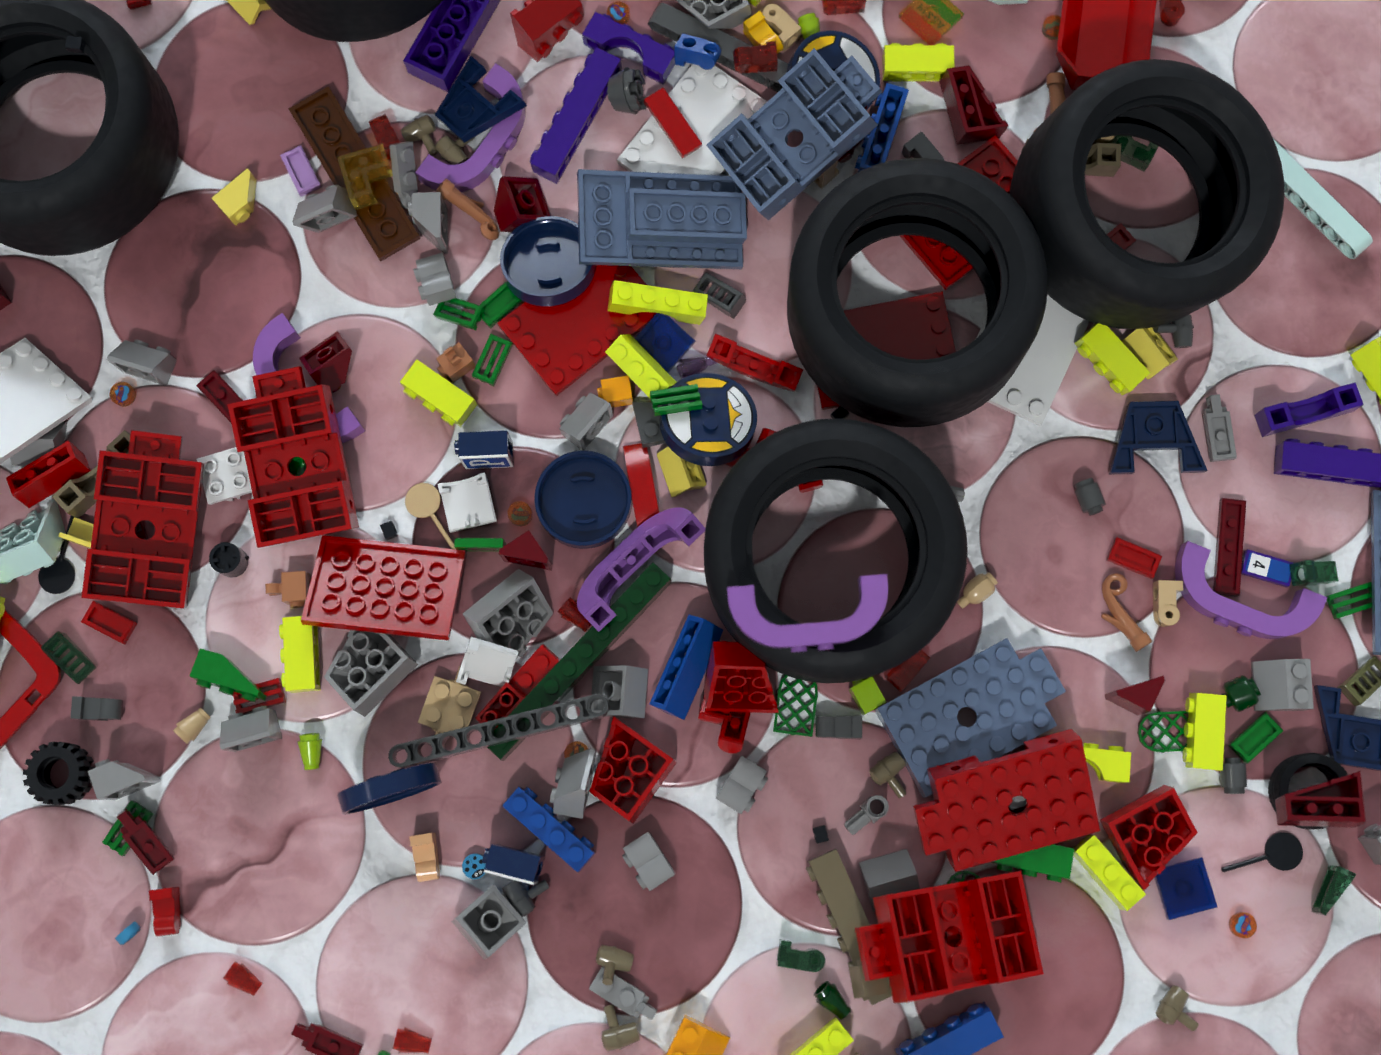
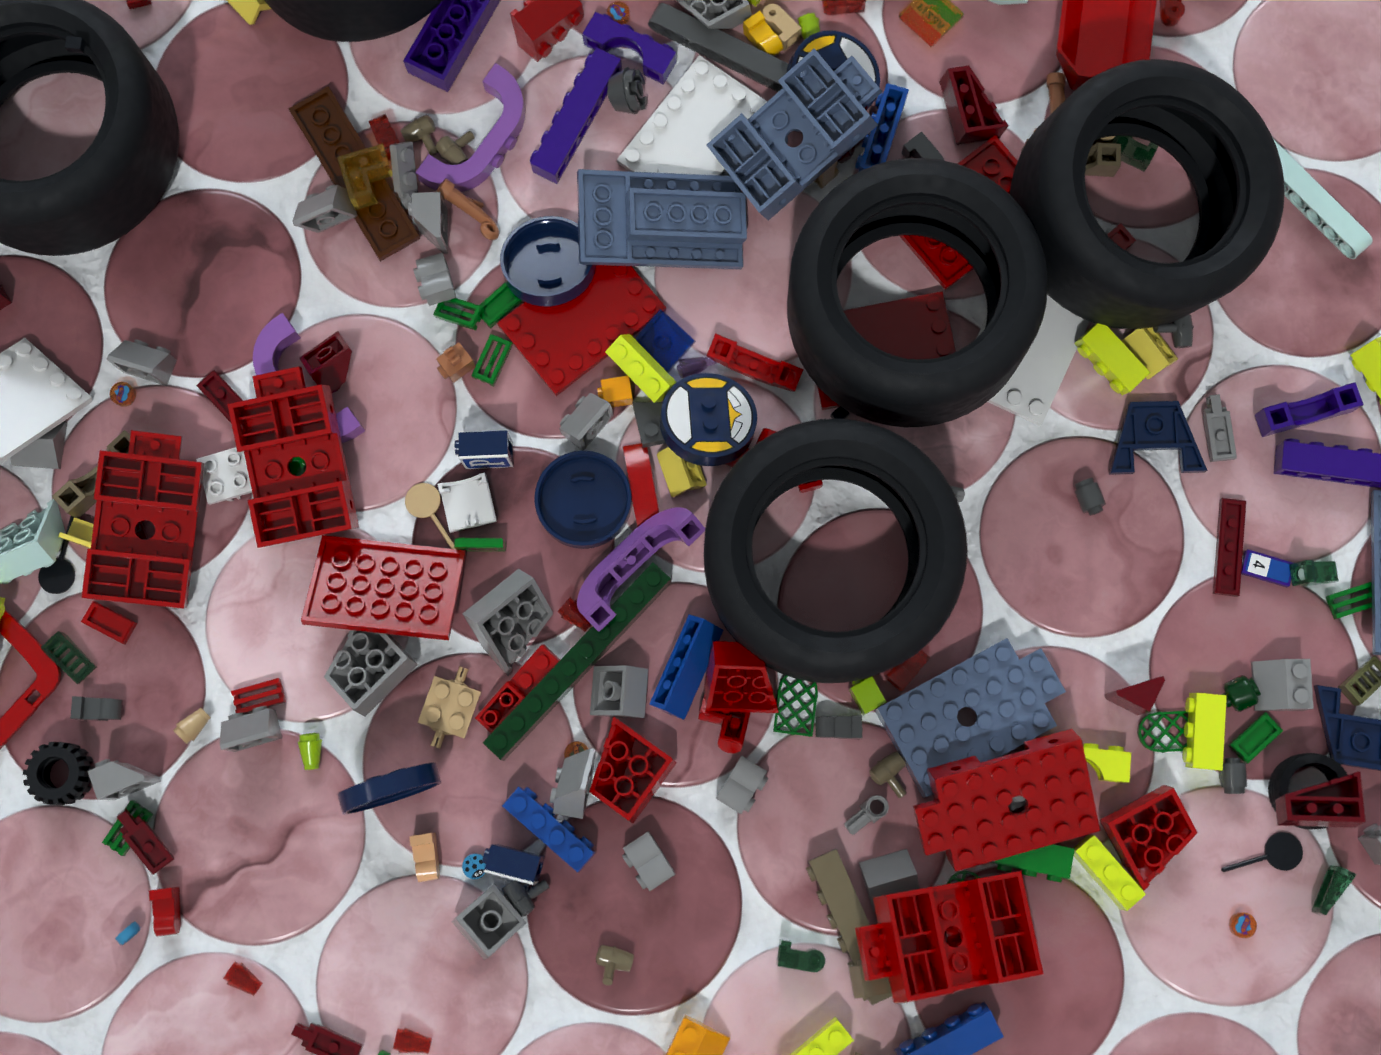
(48, 474): red brick -> none
(218, 671): green slope -> none
(228, 559): black piece -> none
(237, 197): light yellow slope -> none
(293, 588): nougat brick -> none
(299, 656): neon yellow brick -> none
(300, 171): lavender tile -> none
(389, 530): black piece -> none
(438, 394): neon yellow brick -> none
(467, 111): dark blue wing -> none
(487, 663): white piece -> none
(488, 738): dark grey beam -> none
(518, 202): dark red slope -> none
(519, 513): clear orange tile -> none
(526, 552): dark red slope -> none
(618, 1035): dark tan piece -> none
(623, 995): light grey hinge -> none
(636, 298): neon yellow arch -> none
(672, 122): red tile -> none
(675, 396): green tile -> none
(696, 51): blue leg -> none
(733, 302): dark grey slope -> none
(756, 58): clear red leg -> none
(820, 834): black piece -> none
(832, 1000): dark green cone -> none
(872, 602): medium lavender arch -> none
(916, 62): neon yellow brick -> none
(978, 589): tan plant -> none
(1051, 27): clear orange tile -> none
(1121, 618): nougat plant -> none
(1134, 558): red tile -> none
(1165, 602): tan leg -> none
(1172, 1008): dark tan piece -> none
(1185, 889): clear blue plate -> none
(1191, 570): medium lavender arch -> none

